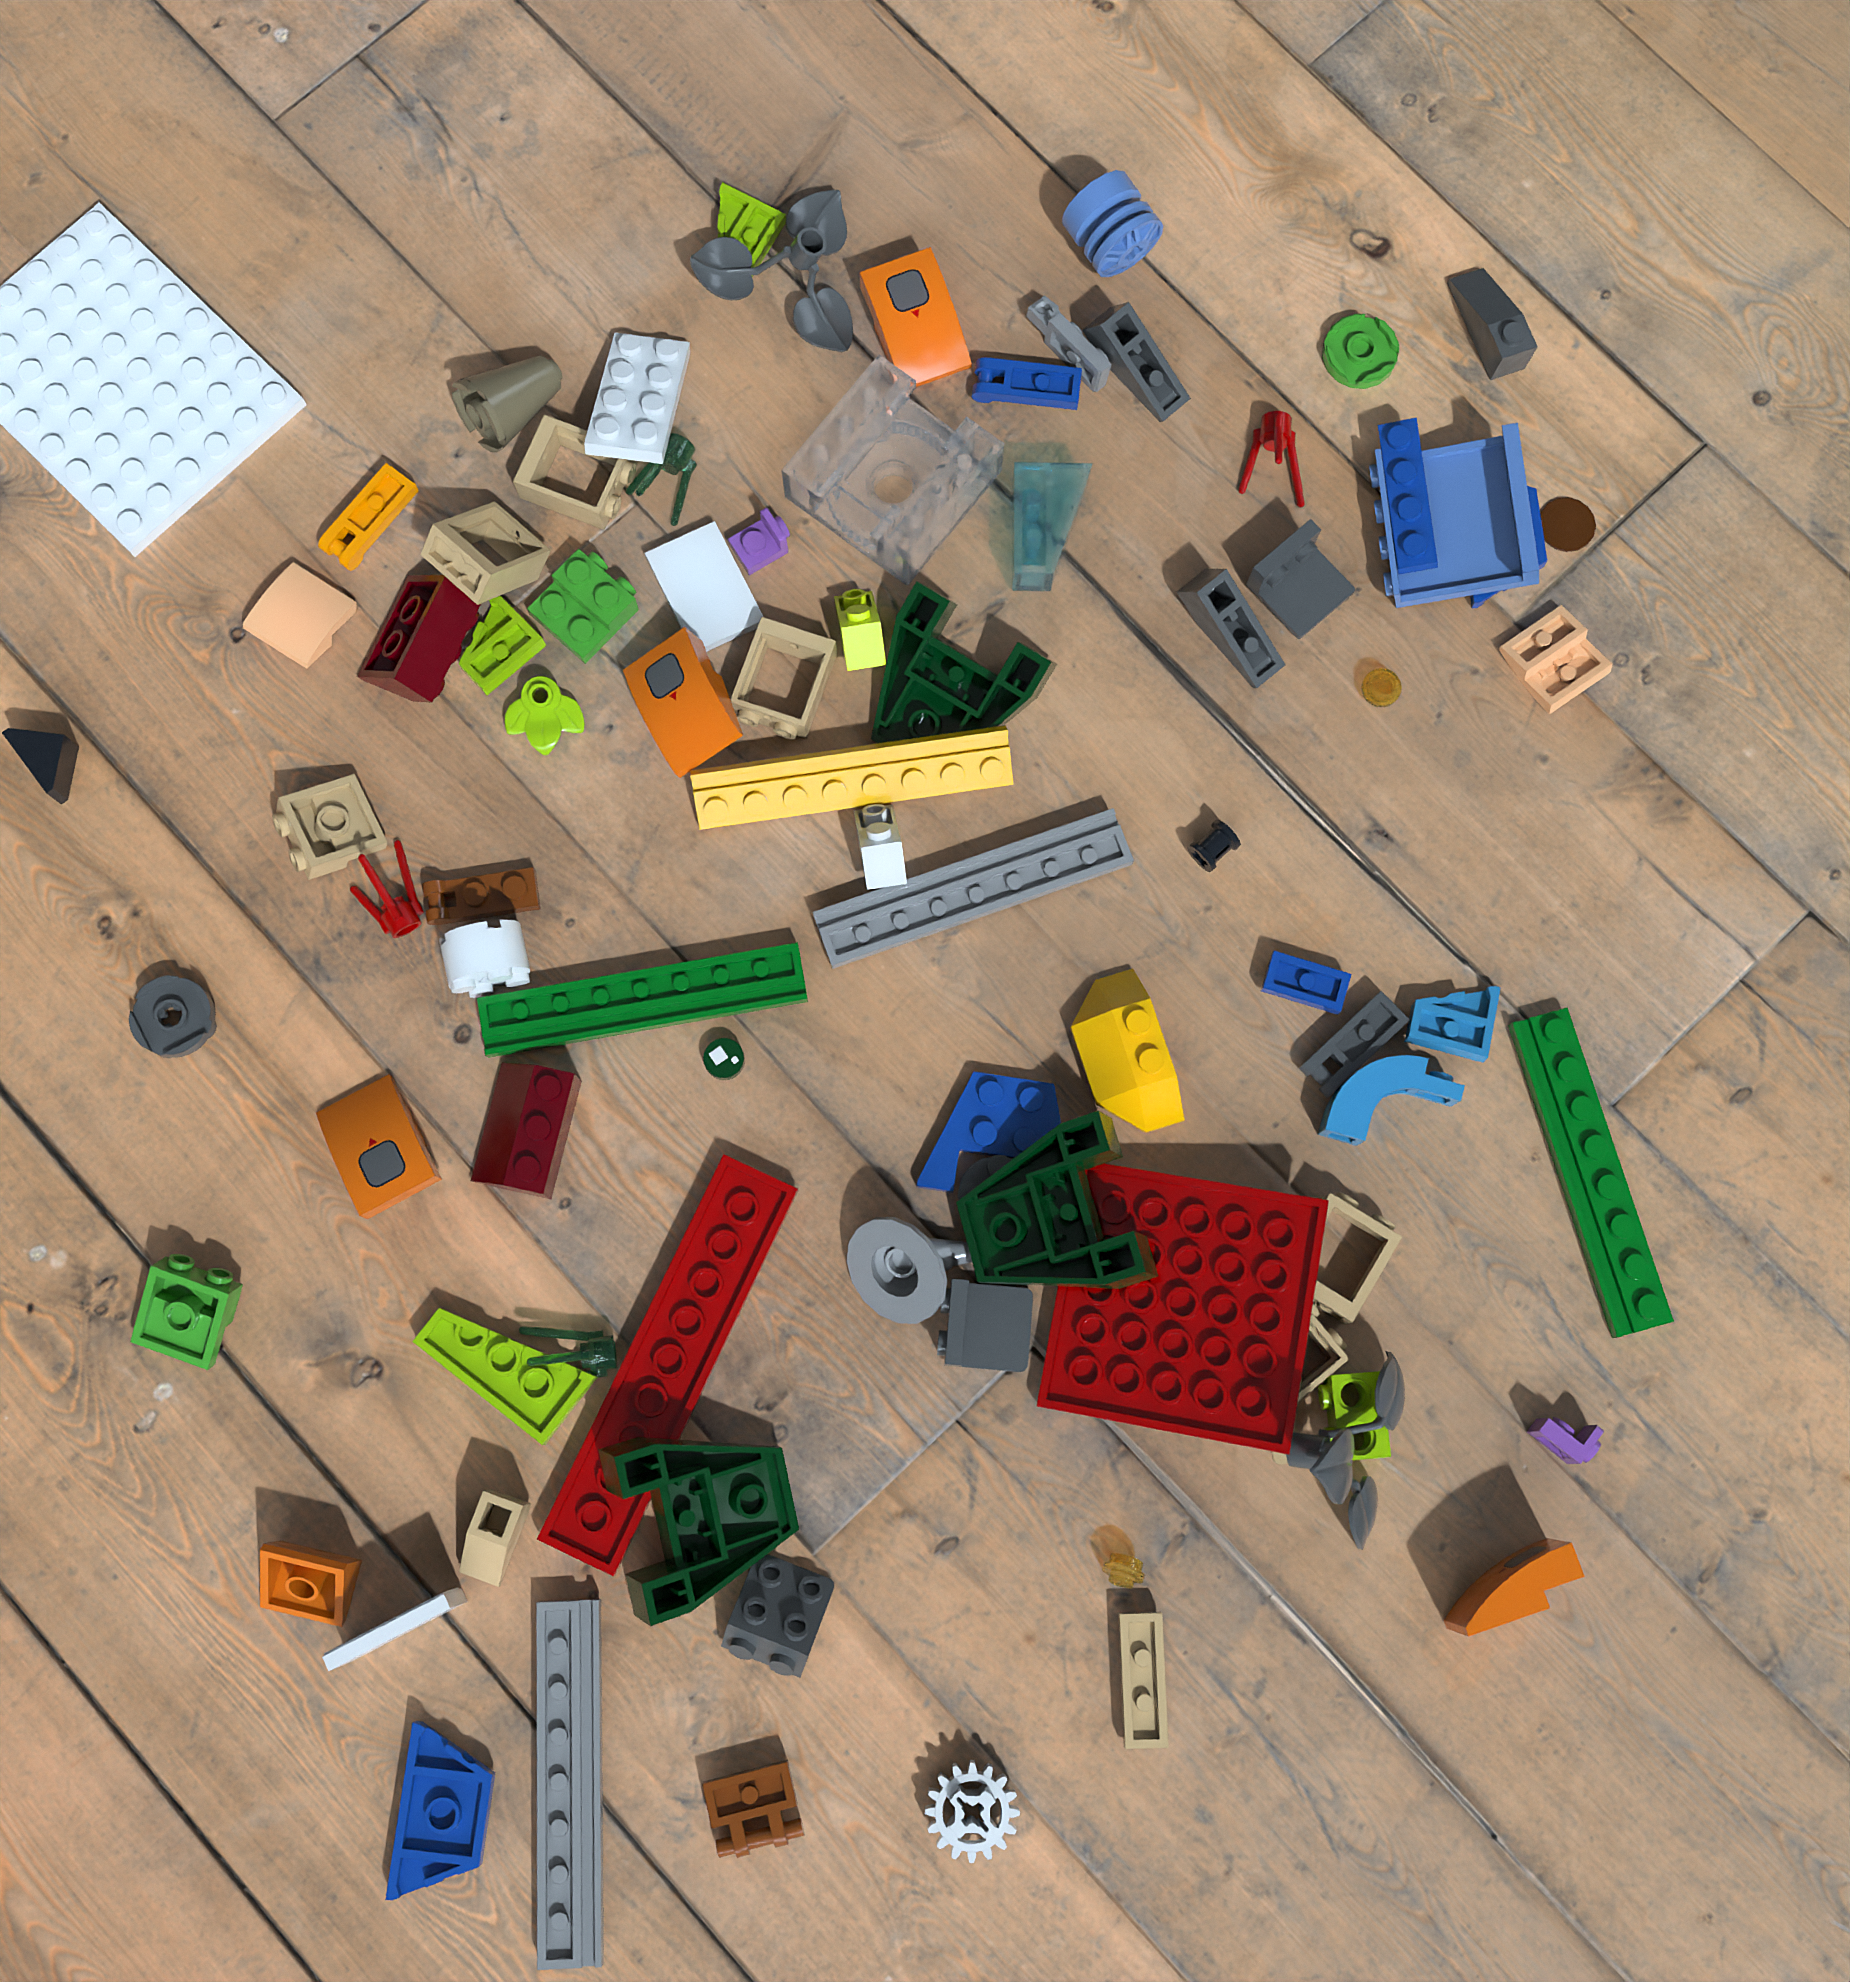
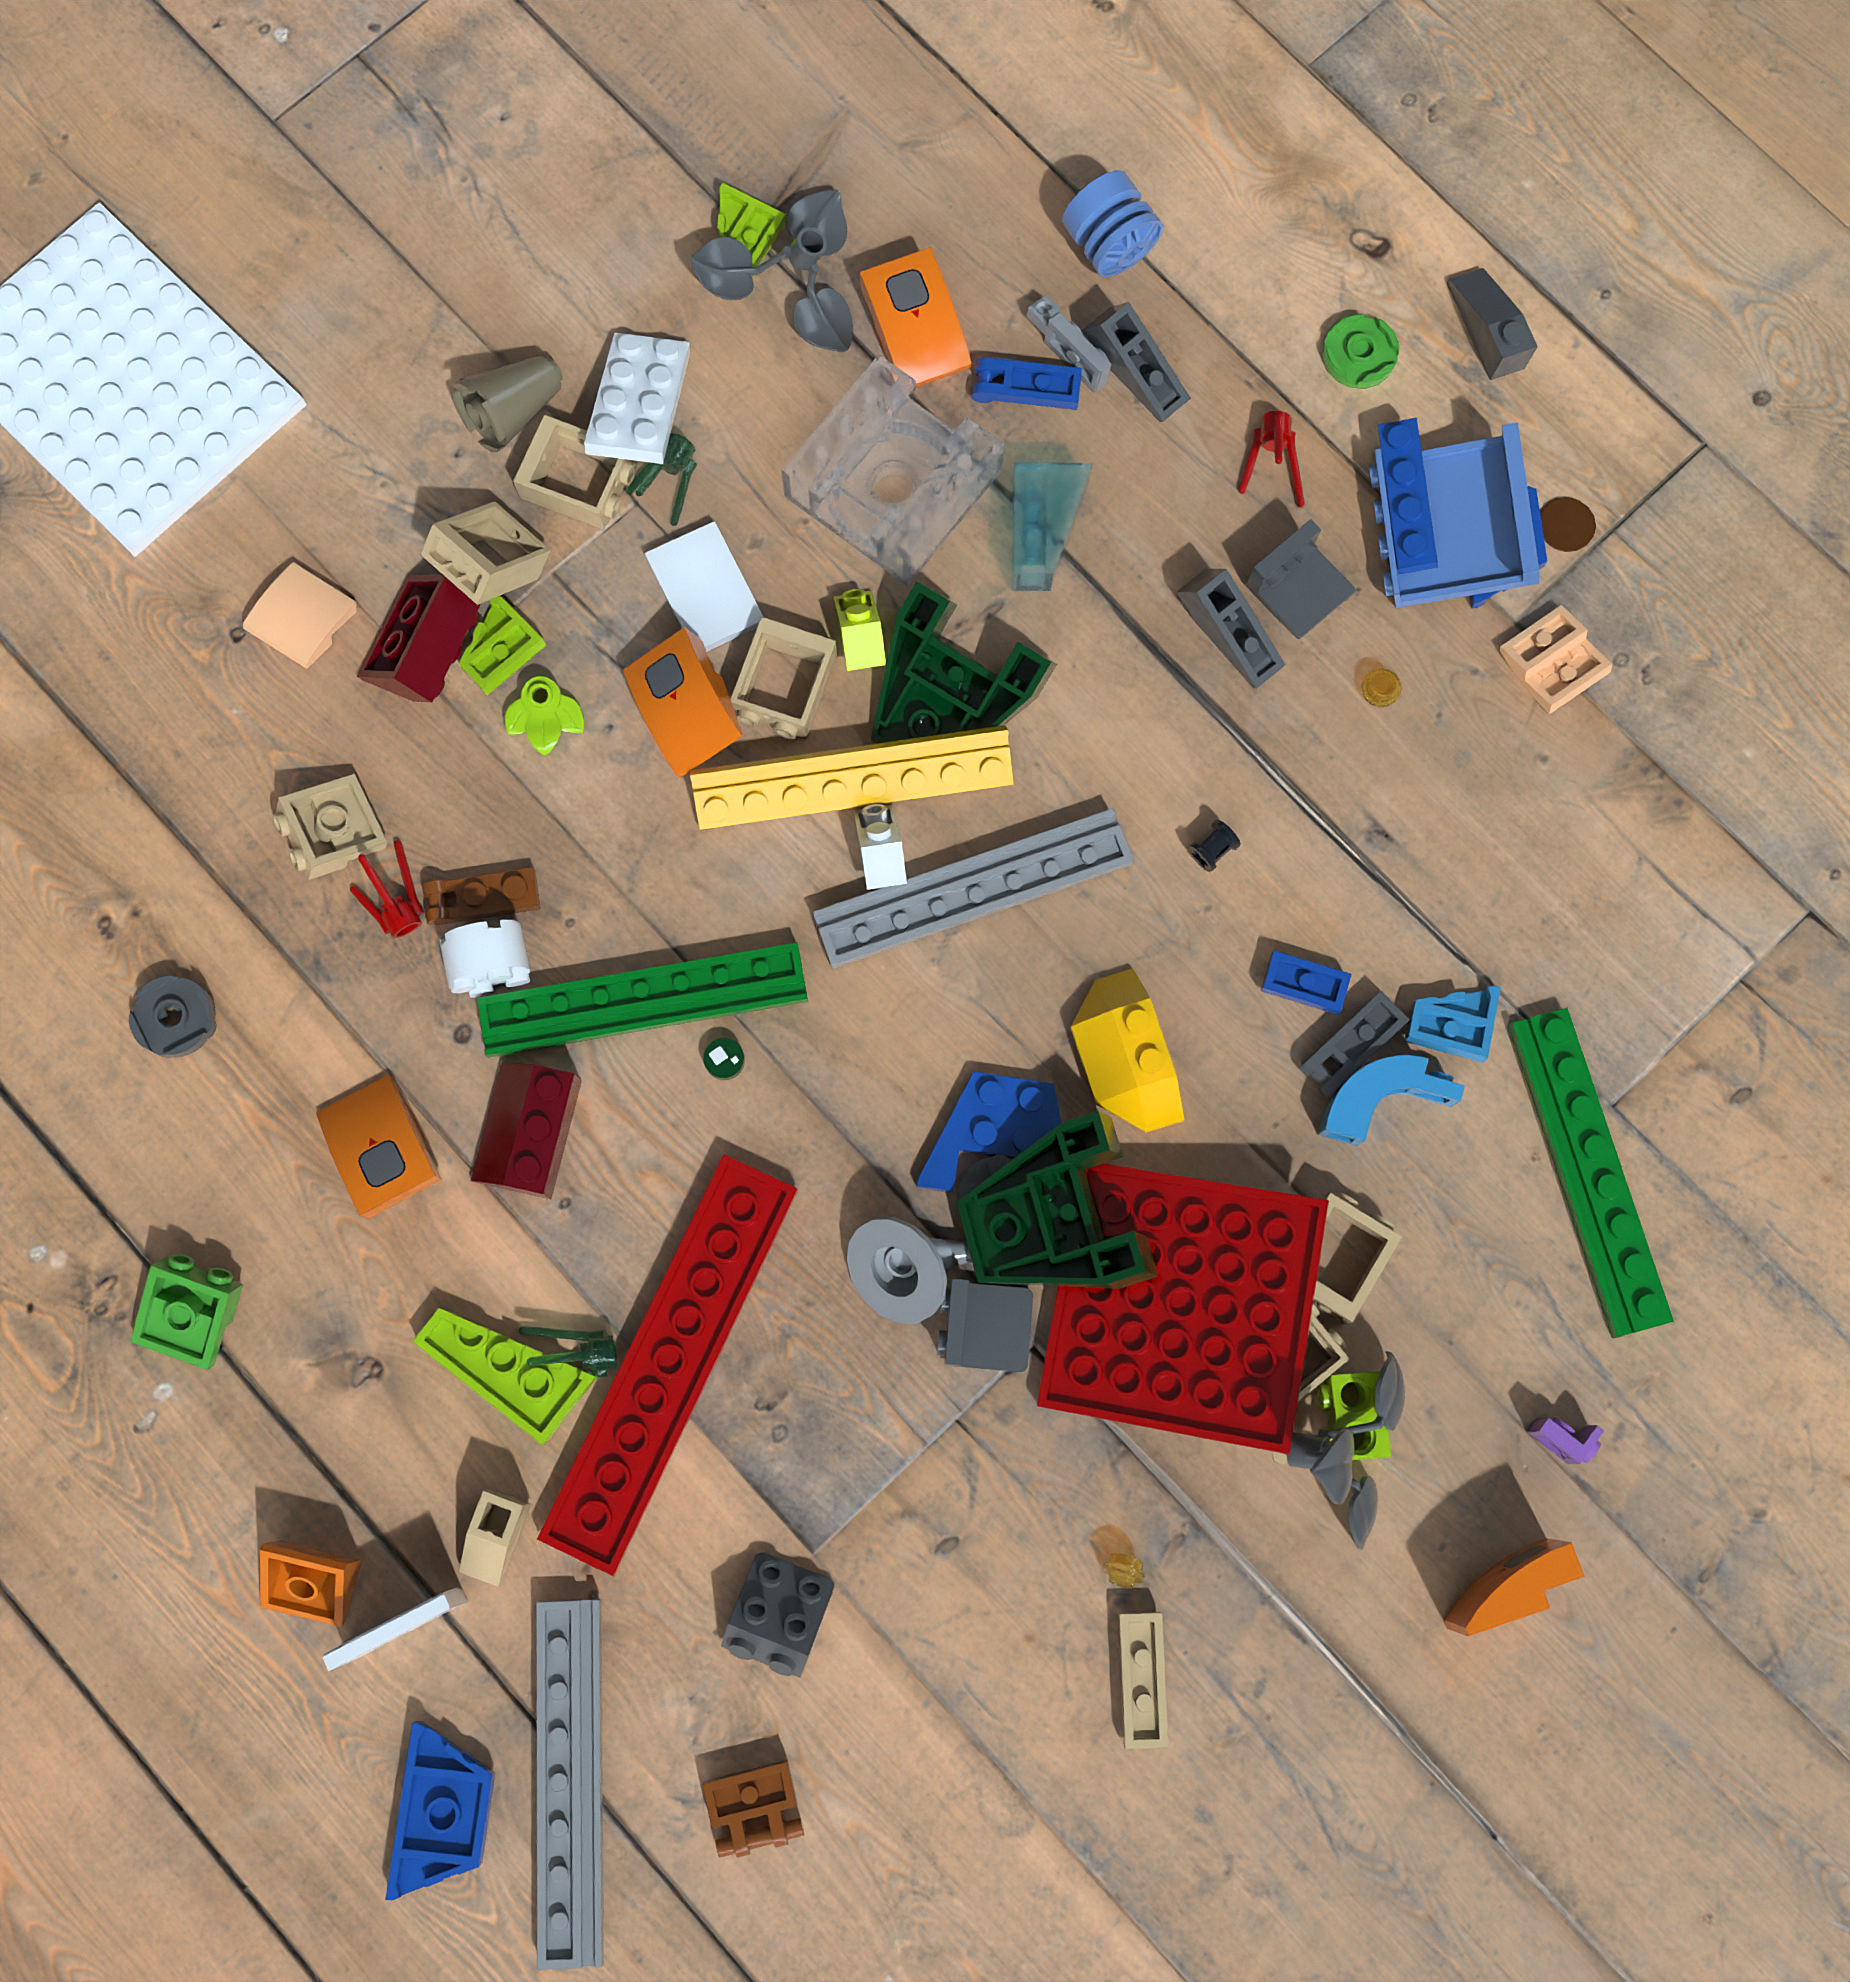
(48, 758): black slope -> none
(368, 516): light orange plate -> none
(584, 604): bright green plate -> none
(713, 1510): dark green wedge -> none
(760, 542): medium lavender bracket -> none
(957, 1825): white gear -> none

